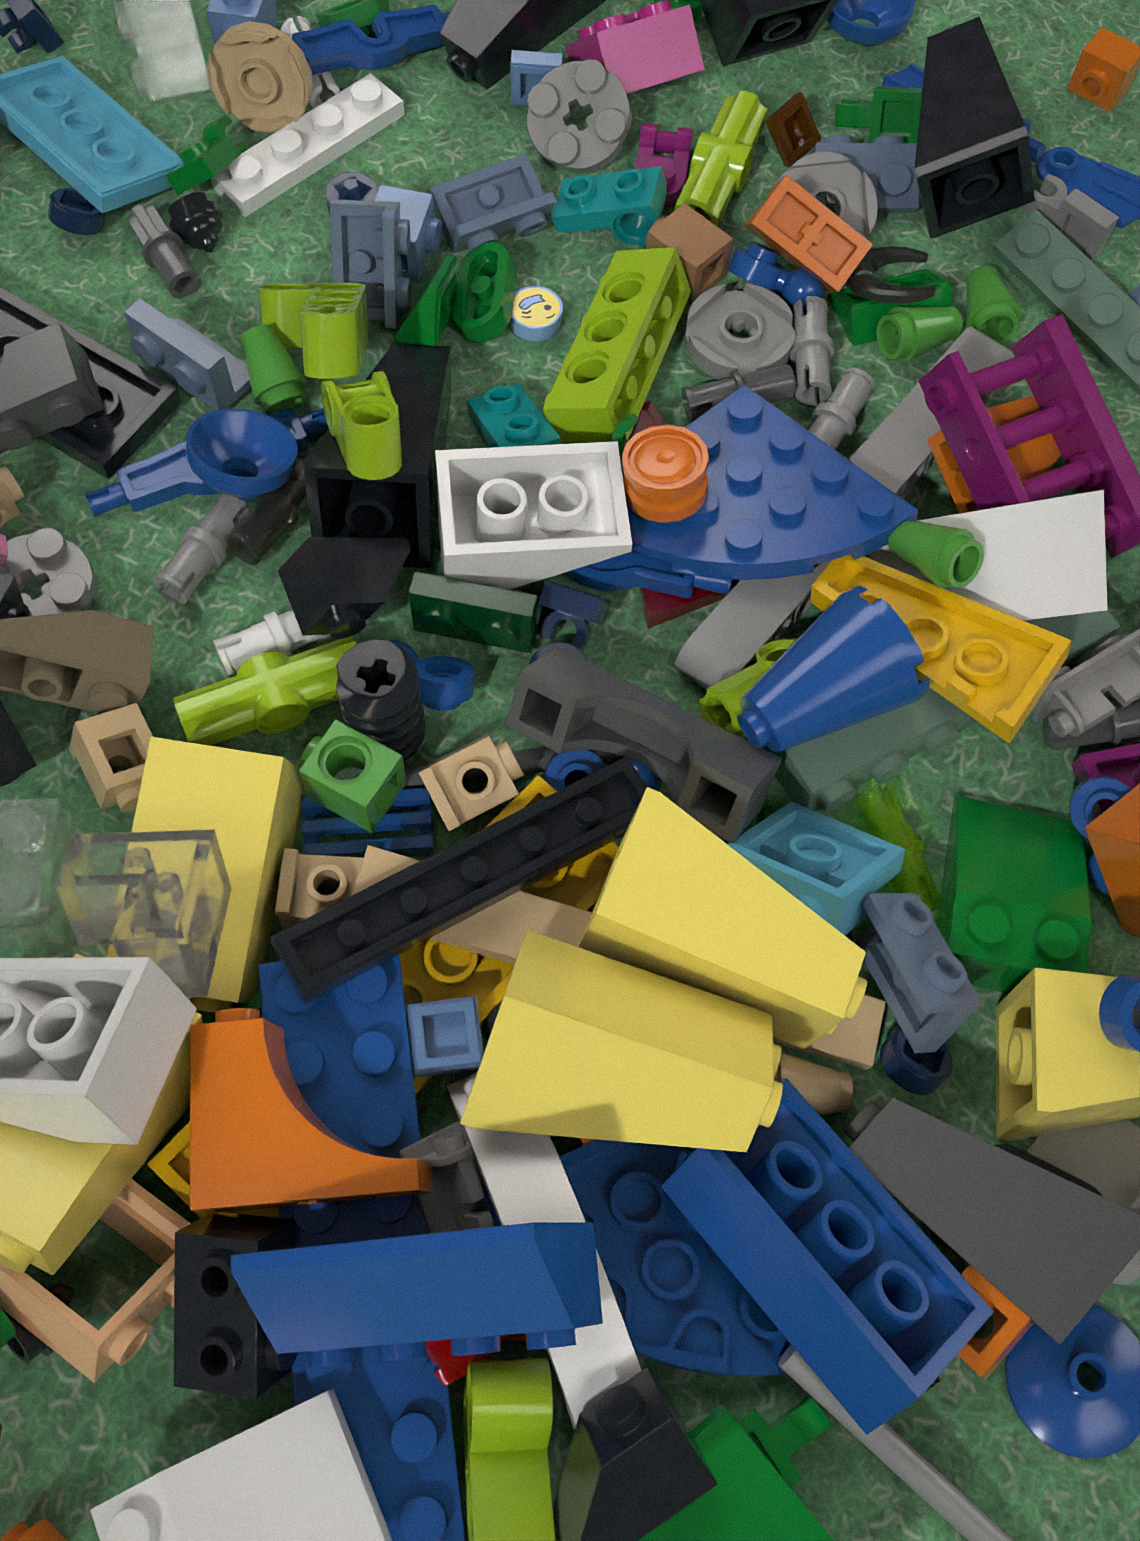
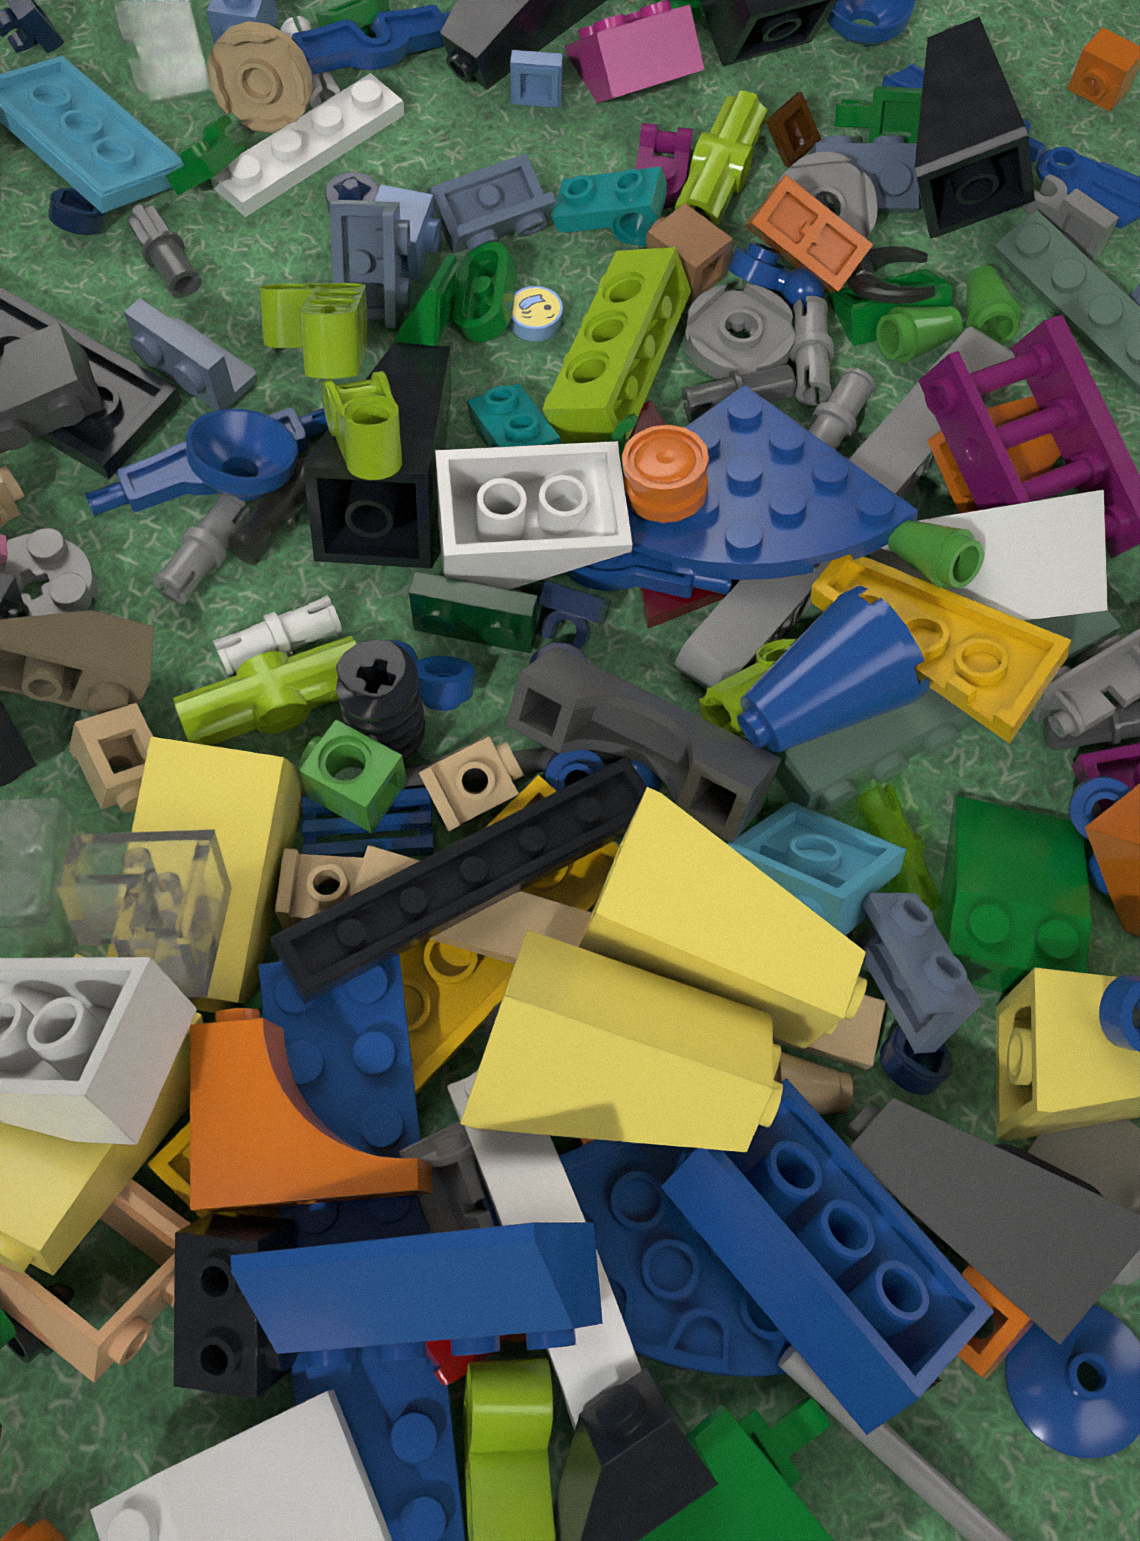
(196, 220): black plate -> none
(271, 371): bright green cone -> none
(341, 581): black slope -> none
(445, 1036): medium blue tile -> none
(551, 103): light grey plate -> none

